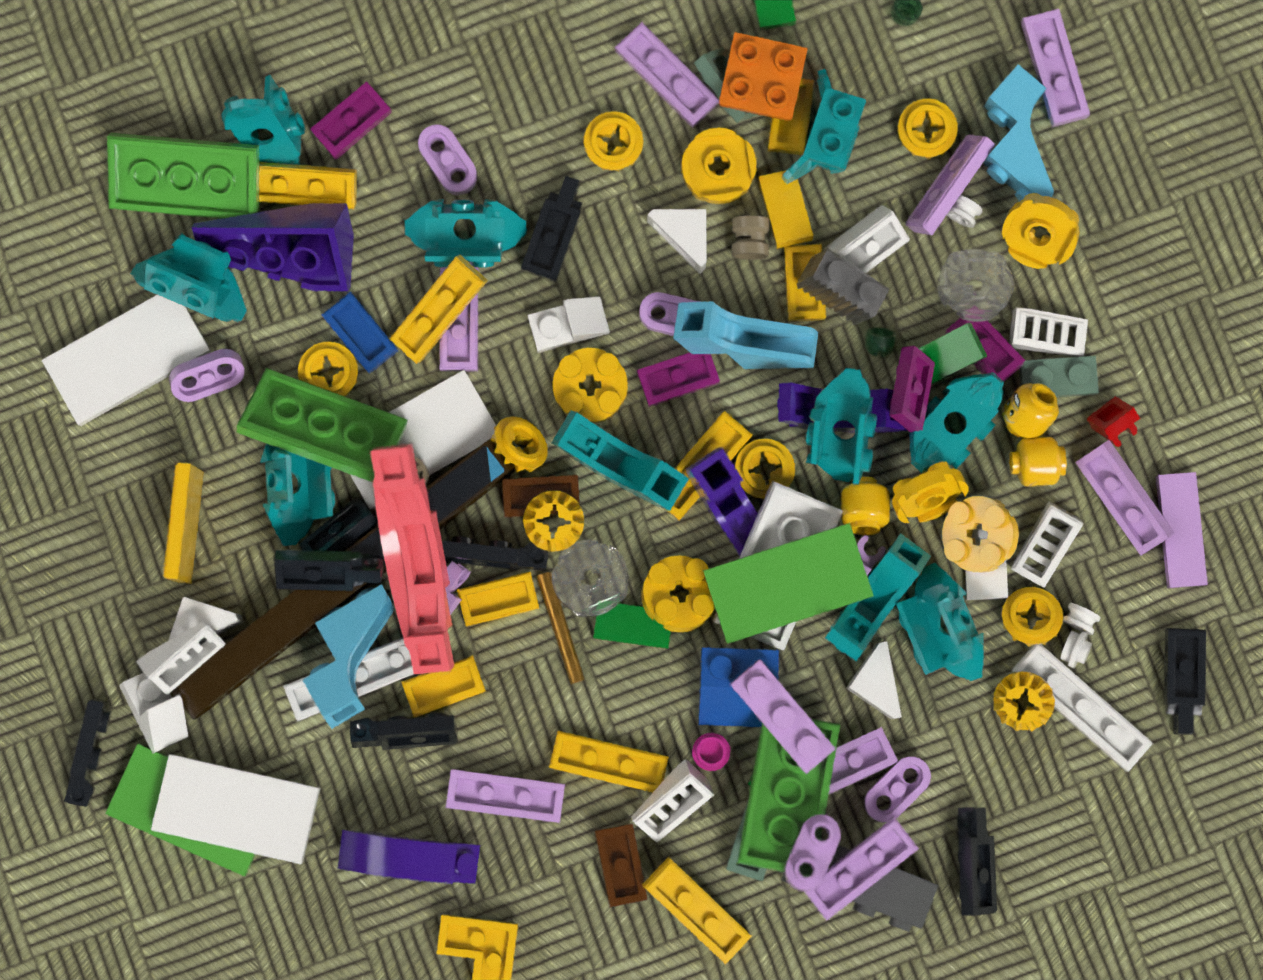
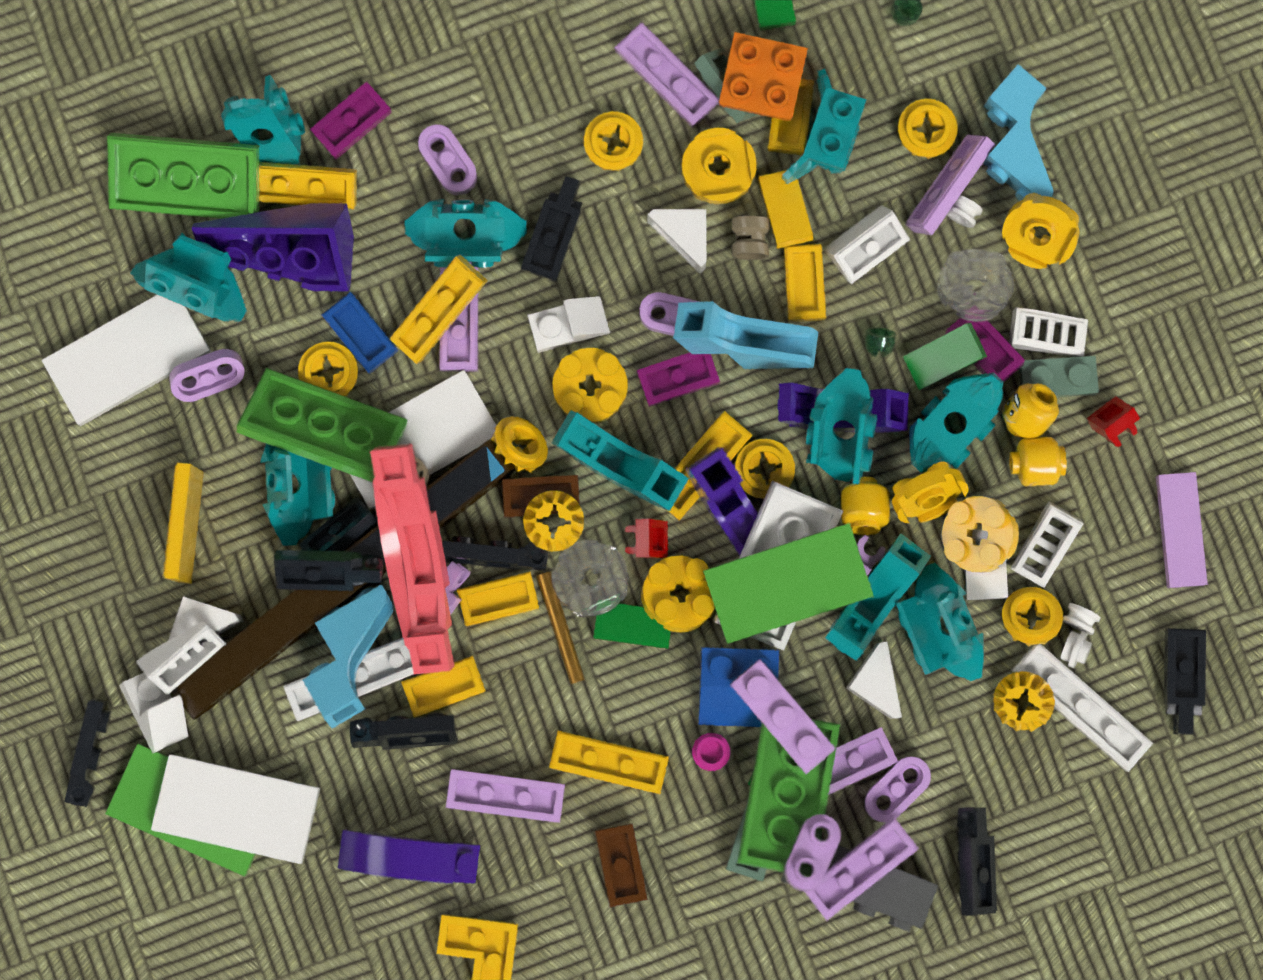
(650, 538): none -> red tile
(673, 784): white slope -> none
(696, 910): yellow tile -> none
(842, 287): flat silver brick -> none
(911, 388): magenta plate -> none
(1055, 67): lavender plate -> none
(1125, 497): lavender plate -> none

